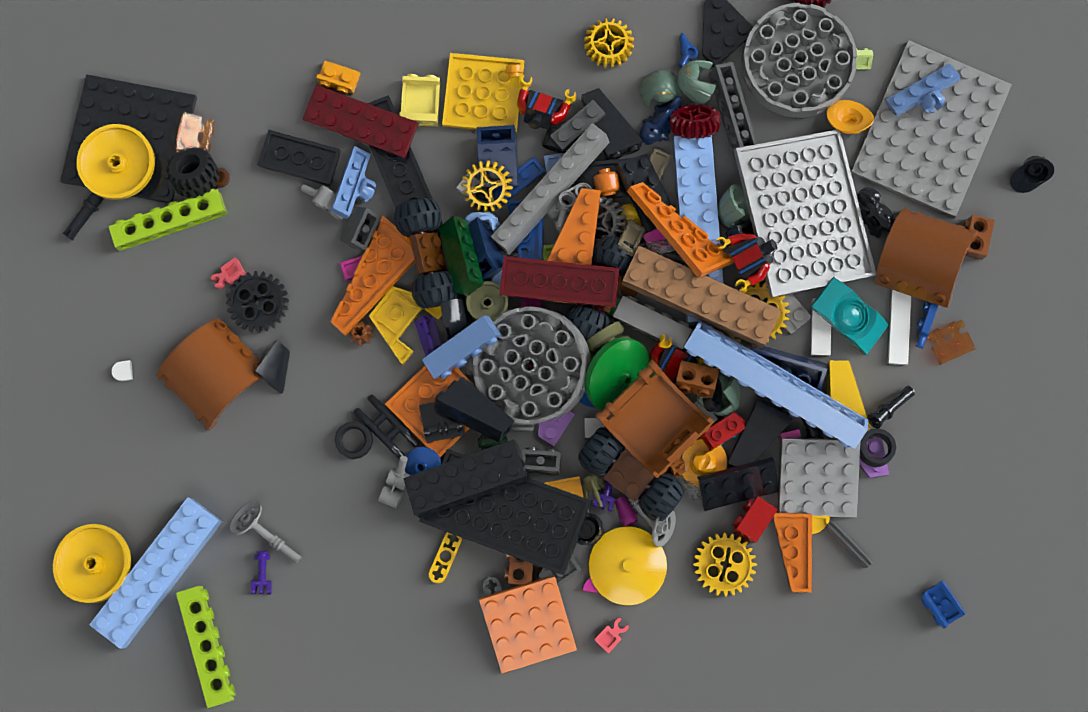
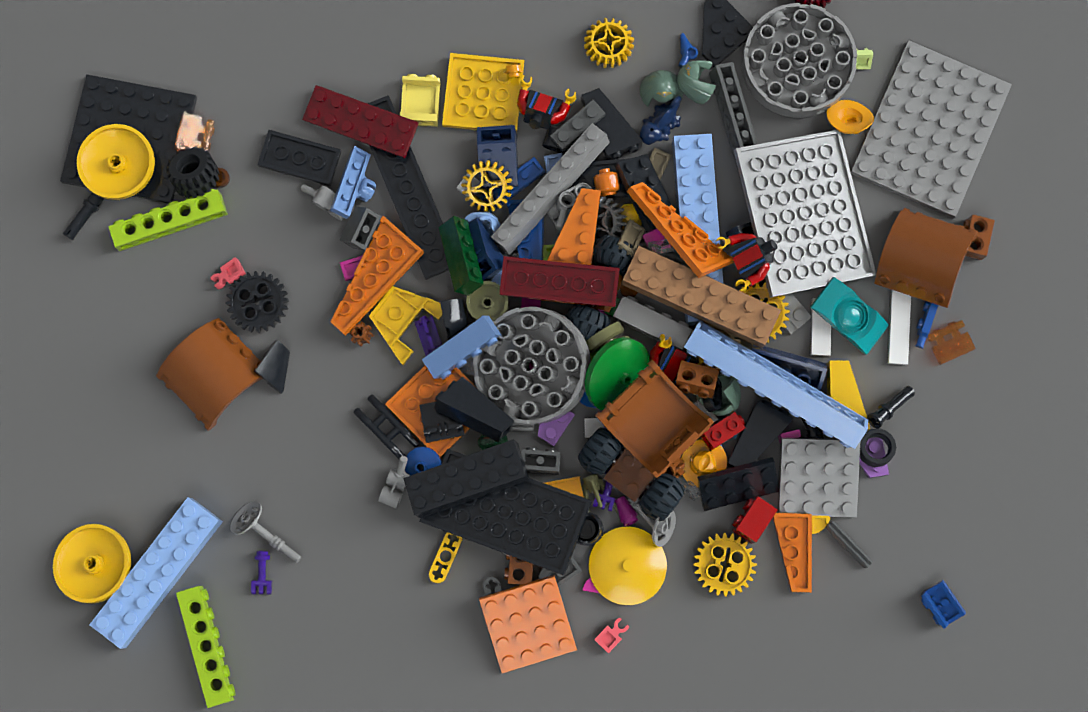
(123, 371): white tile -> none
(338, 77): light orange bracket -> none
(339, 443): black tyre -> none
(415, 220): black plate -> none
(695, 121): dark red gear -> none
(733, 207): sand green hair -> none
(879, 215): black animal -> none
(924, 92): medium blue plate -> none
(1032, 174): black piece -> none

